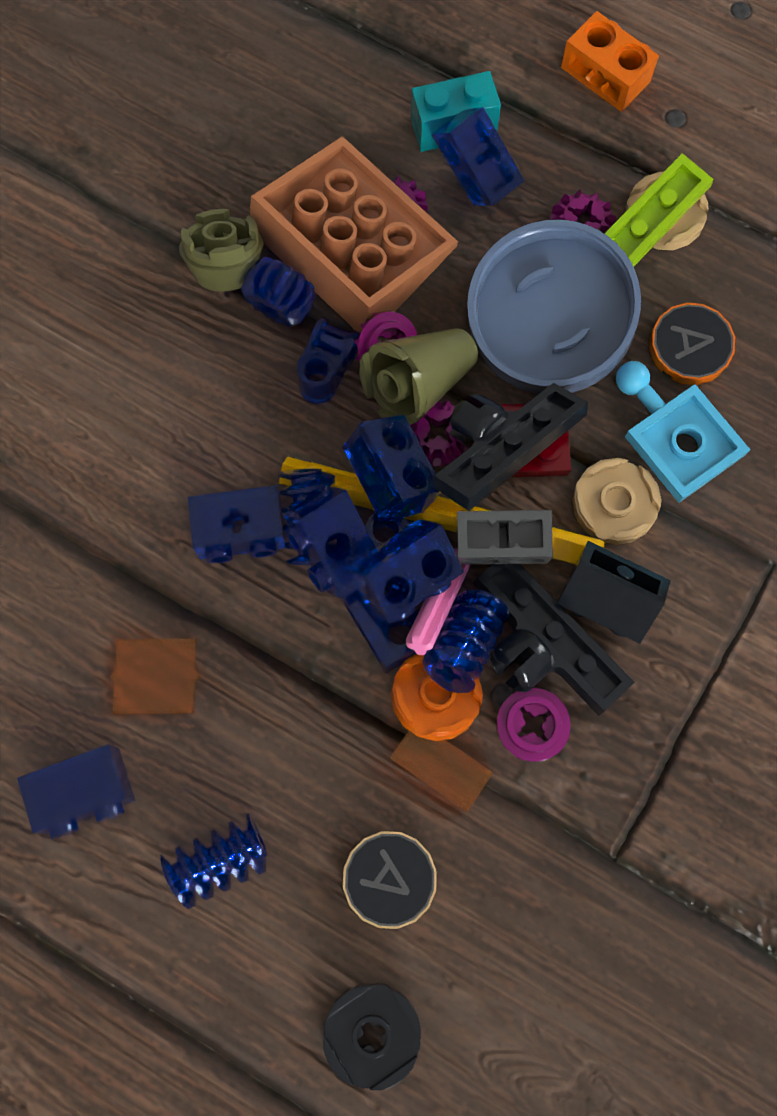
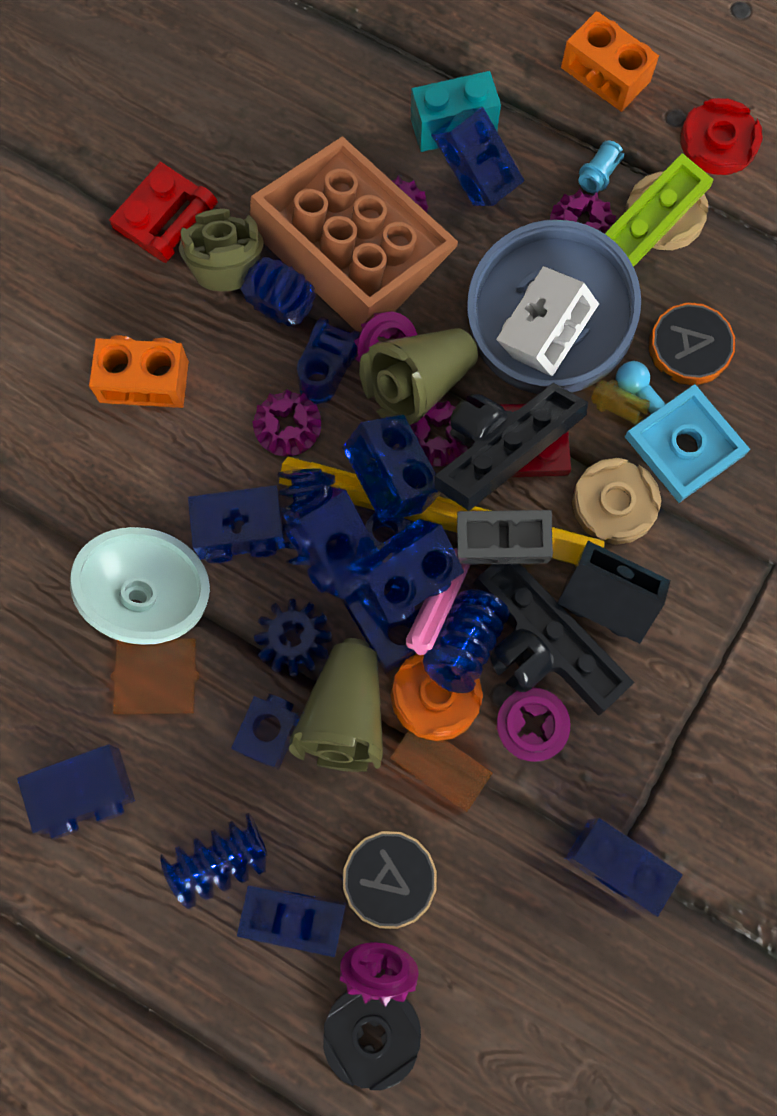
(136, 382): none -> orange brick
(145, 568): none -> light aqua dish
(155, 204): none -> red plate
(270, 752): none -> clear blue brick
(276, 637): none -> clear blue gear
(291, 440): none -> magenta gear
(292, 920): none -> clear blue brick
(343, 711): none -> olive cone
(366, 960): none -> magenta gear
(547, 320): none -> white brick
(595, 175): none -> medium azure pin
(619, 401): none -> clear yellow pin
(624, 867): none -> clear blue brick
(721, 136): none -> red tile

